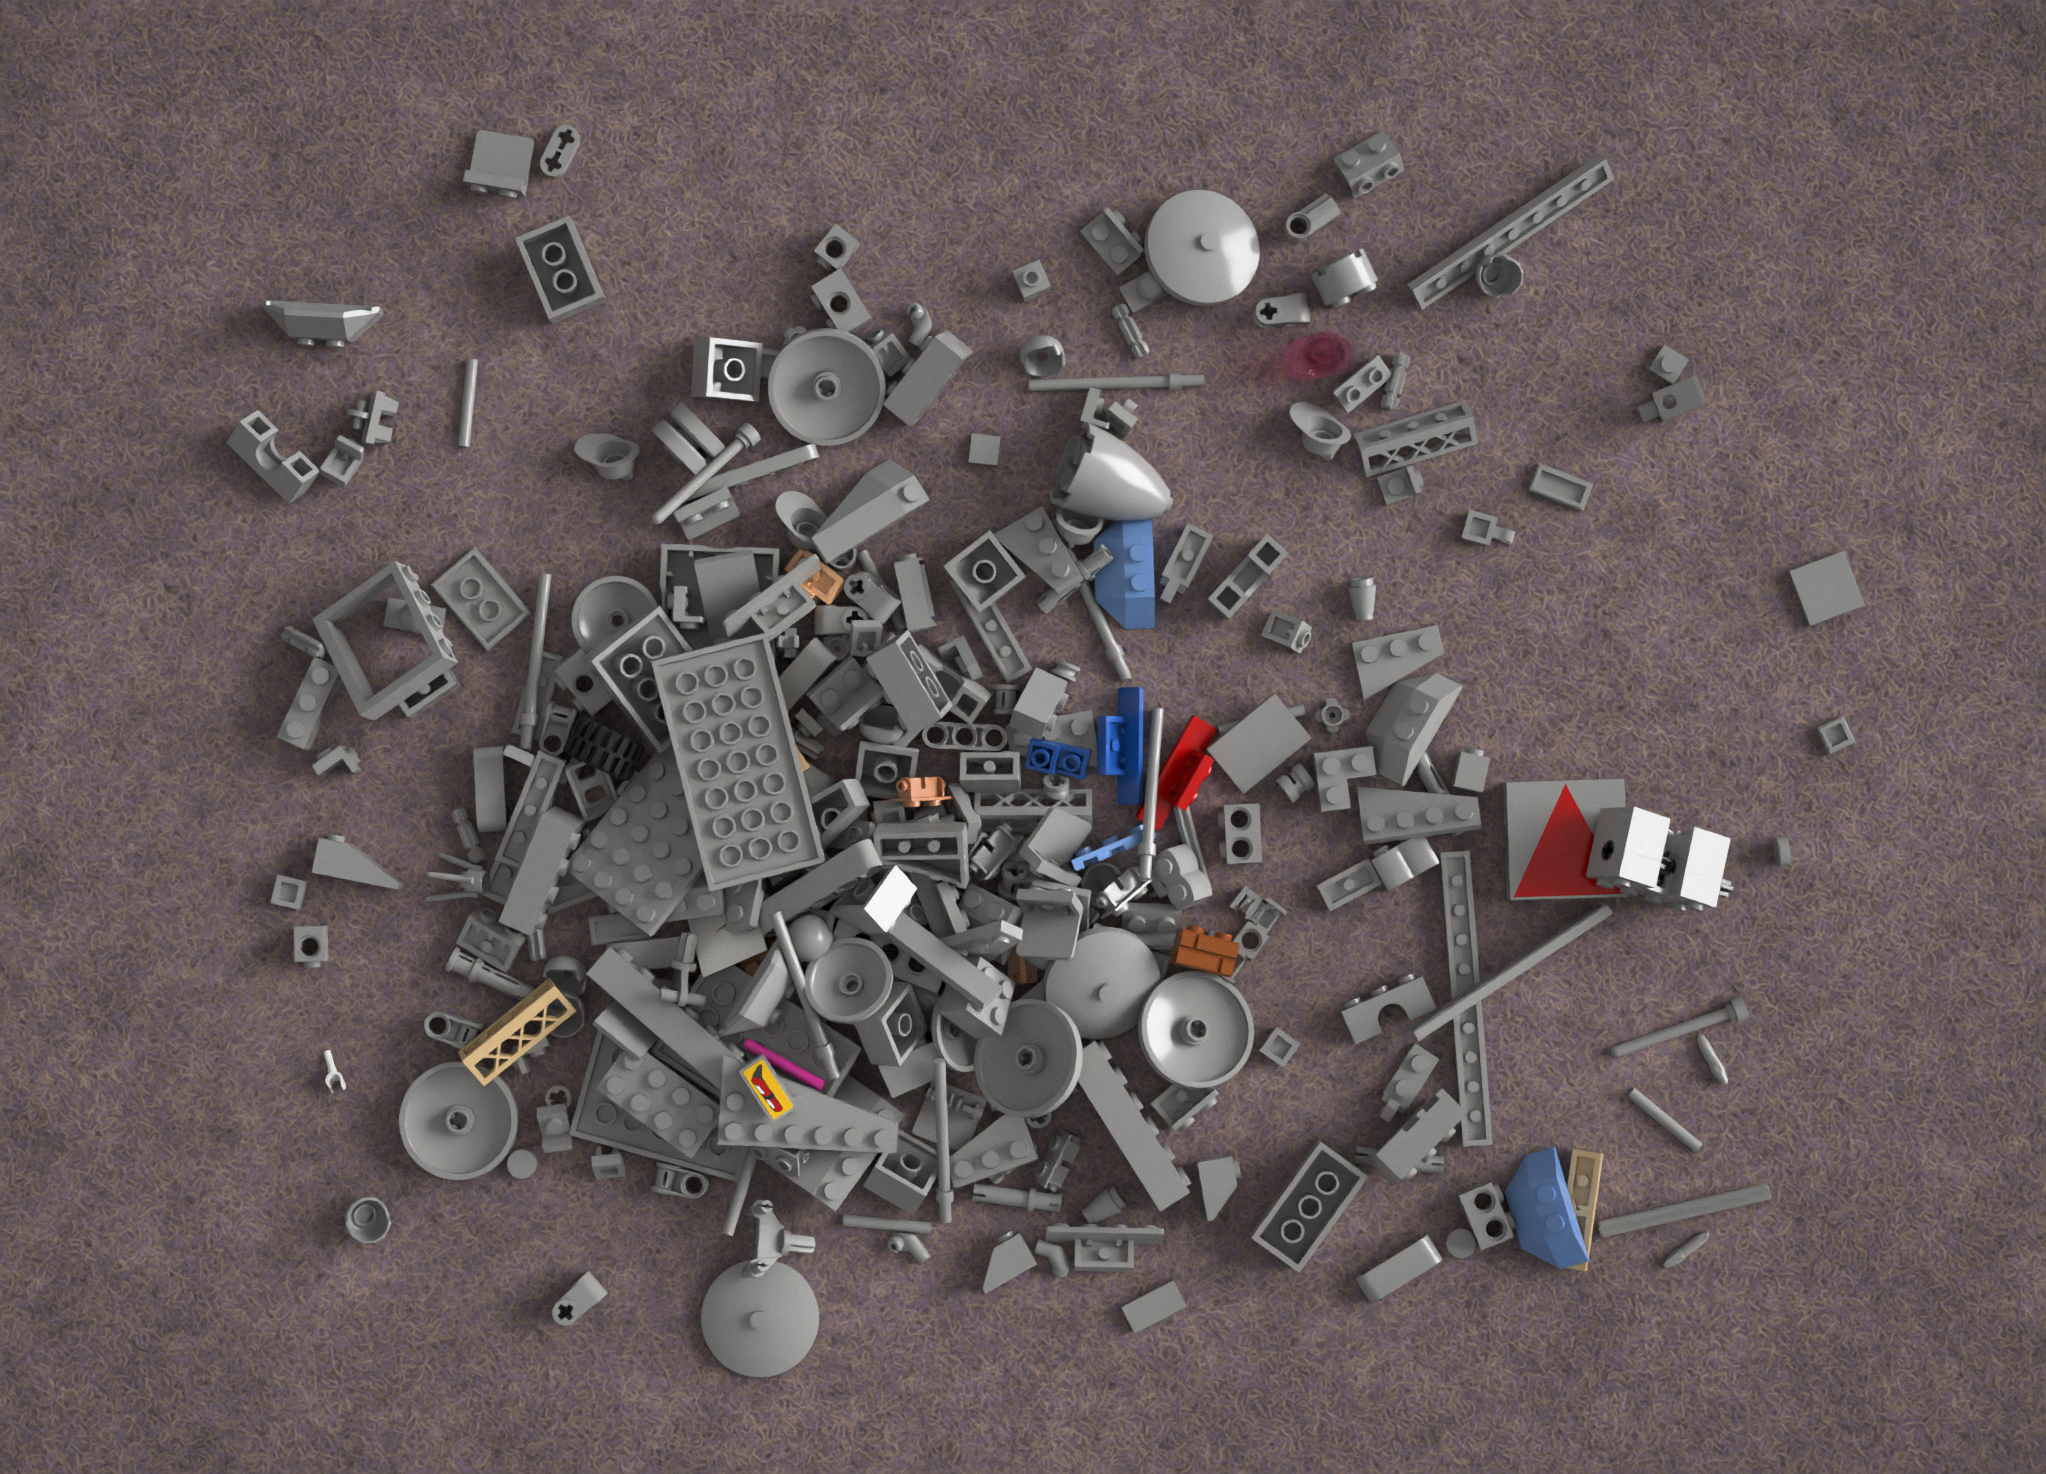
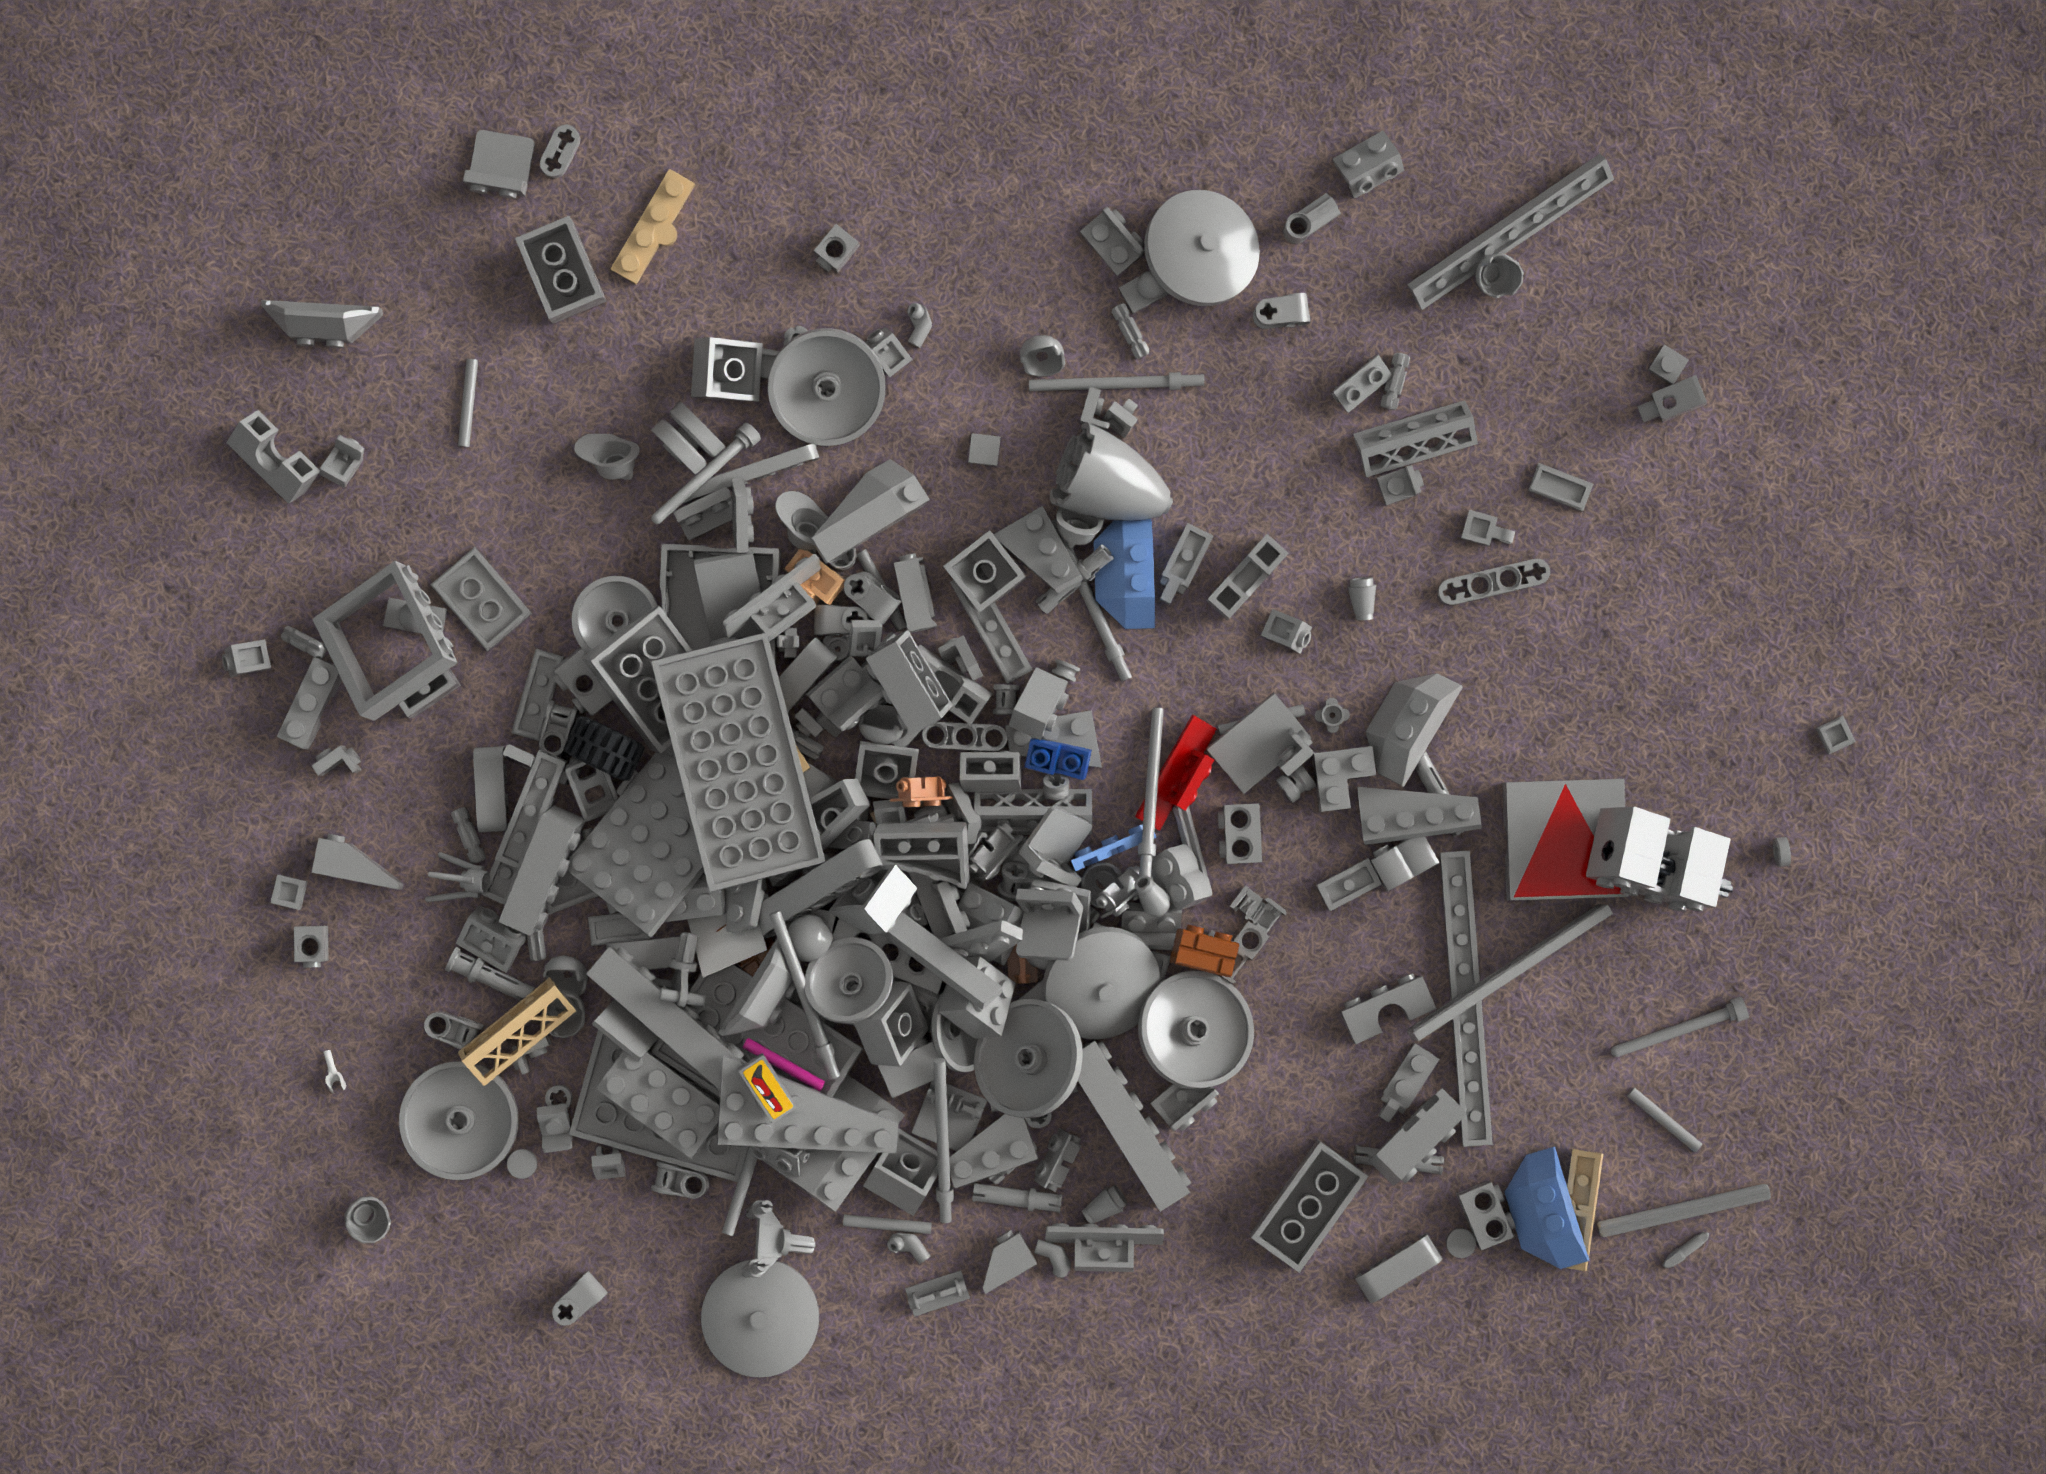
(246, 658): none -> light grey bracket
(372, 431): light grey hips -> none
(529, 718): light grey bar -> none
(653, 227): none -> tan hinge
(680, 606): light grey bracket -> none
(741, 522): none -> light grey plate
(838, 287): light grey brick -> none
(926, 376): light grey wedge -> none
(937, 1293): none -> light grey hinge
(1031, 281): light grey brick -> none
(1122, 746): blue bracket -> none
(1152, 897): none -> light grey cone
(1153, 1306): light grey tile -> none
(1217, 1182): light grey slope -> none
(1279, 1046): light grey plate -> none
(1294, 757): none -> light grey bracket
(1316, 356): clear pink piece -> none
(1320, 430): light grey piece -> none
(1344, 278): light grey brick -> none
(1394, 656): light grey wing -> none
(1470, 770): light grey brick -> none
(1494, 585): none -> light grey beam
(1711, 1058): light grey piece -> none
(1826, 588): light grey tile -> none

